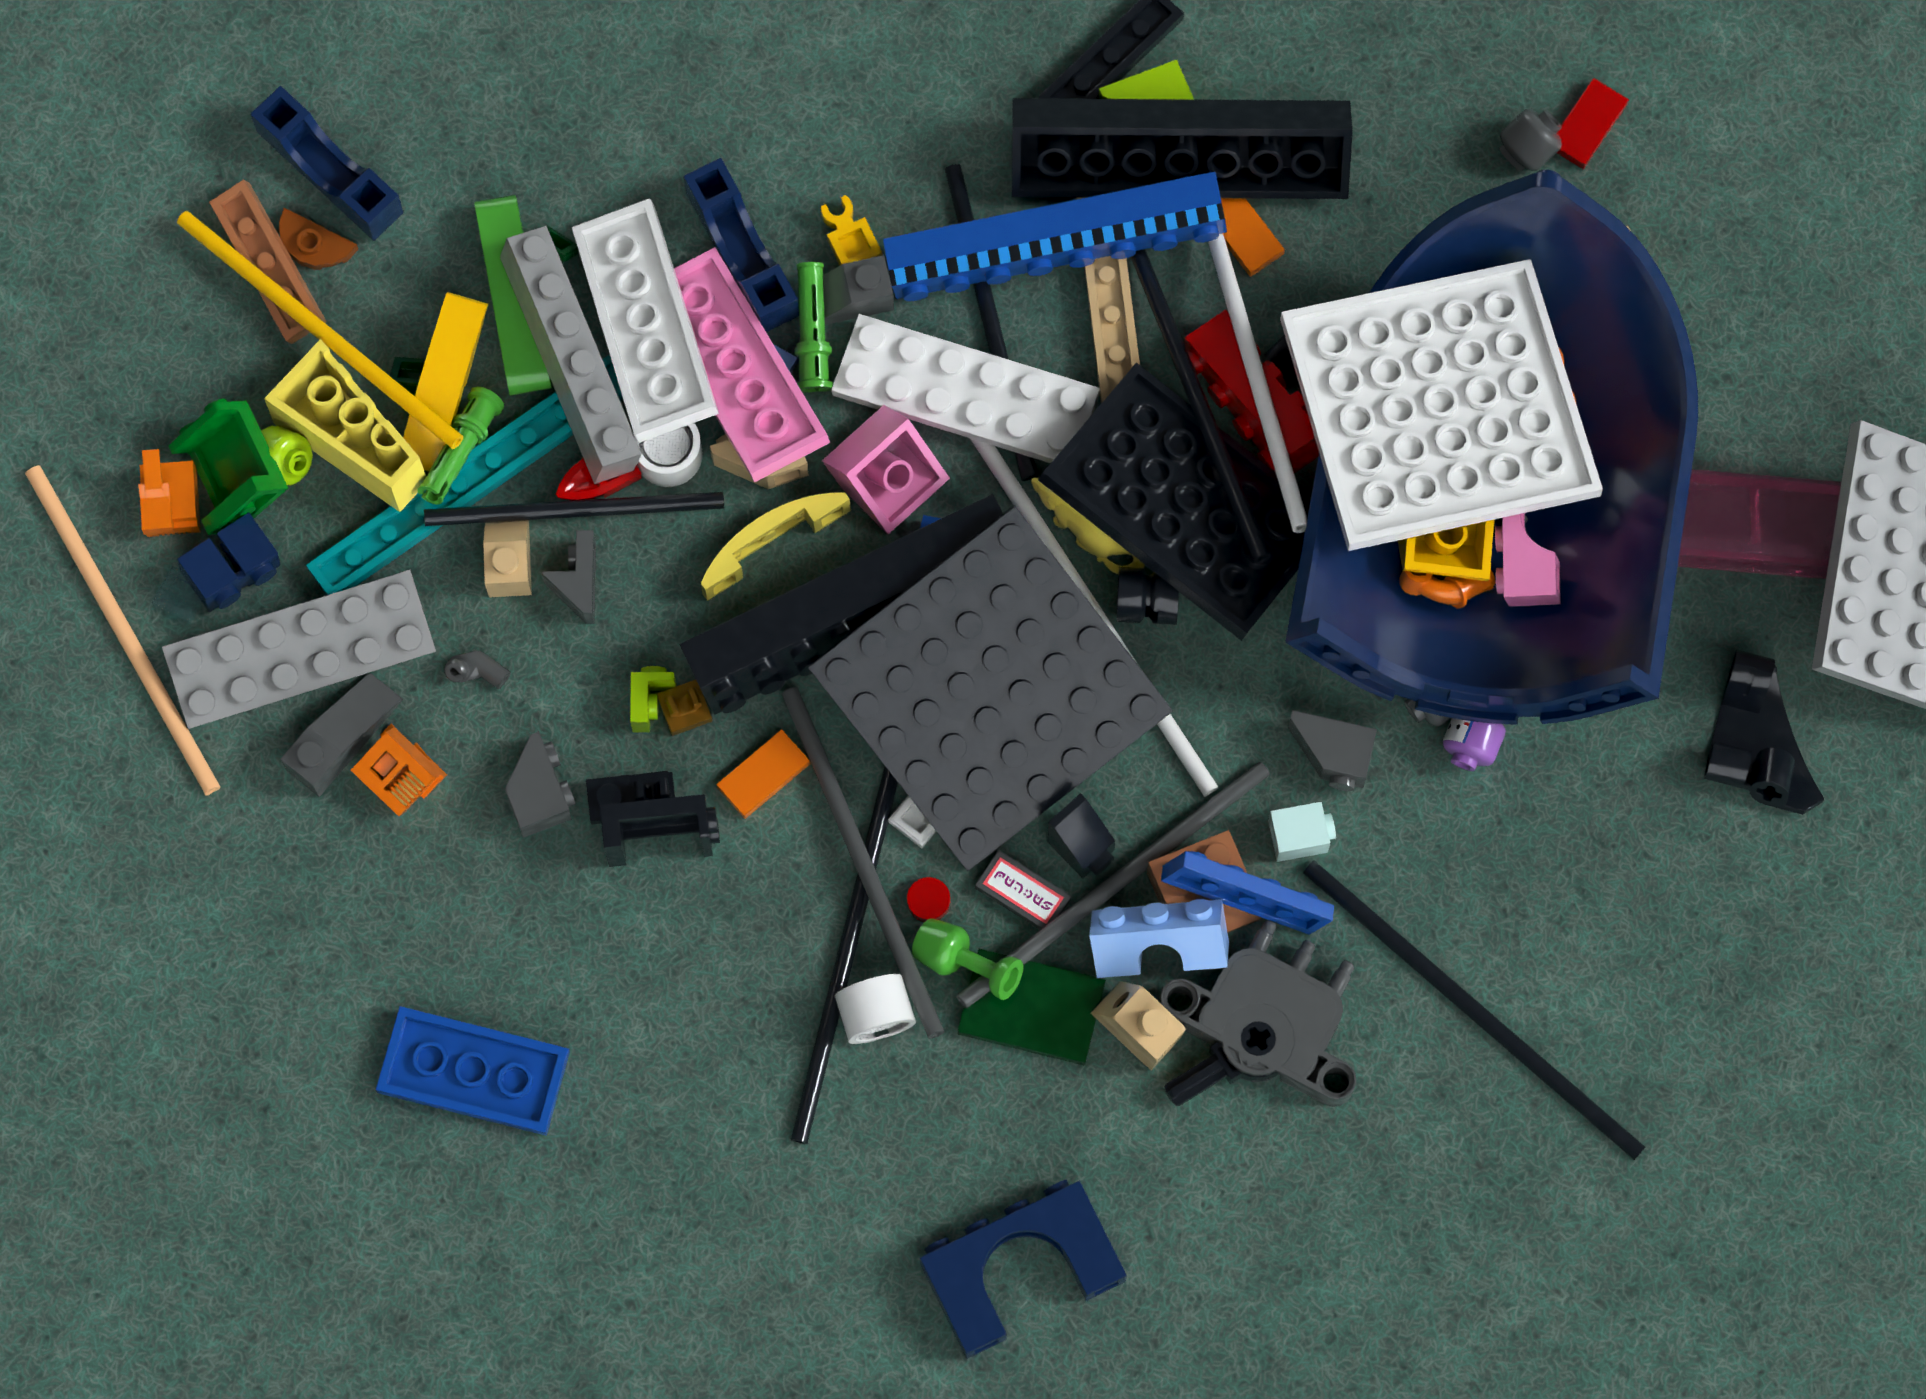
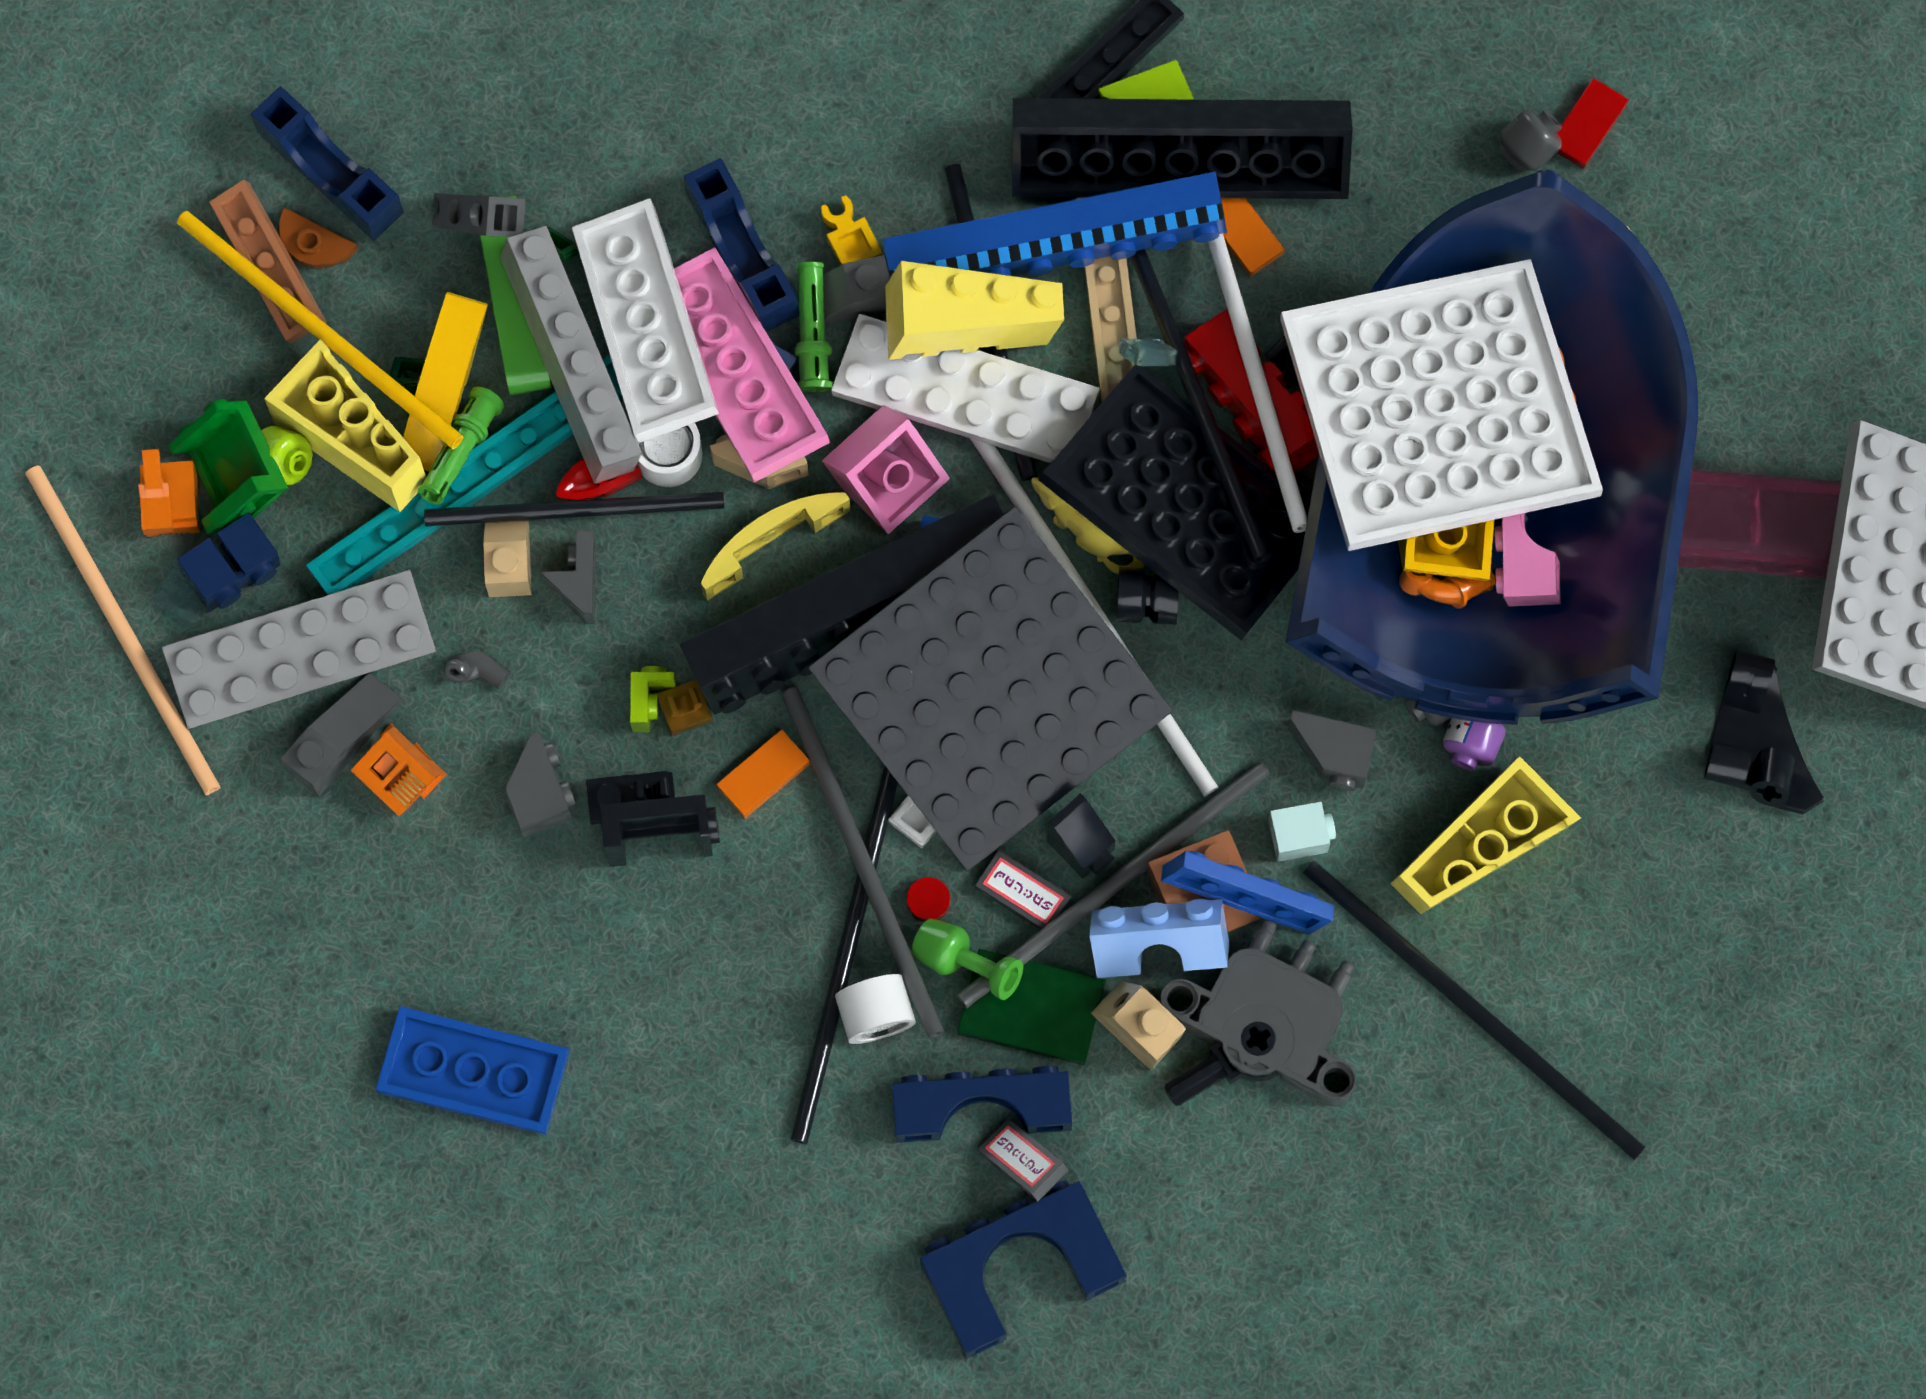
(479, 214): none -> dark grey leg
(966, 310): none -> light yellow wedge
(1023, 1160): none -> tile
(1037, 1099): none -> dark blue arch
(1148, 352): none -> clear light blue tile
(1490, 832): none -> light yellow wedge

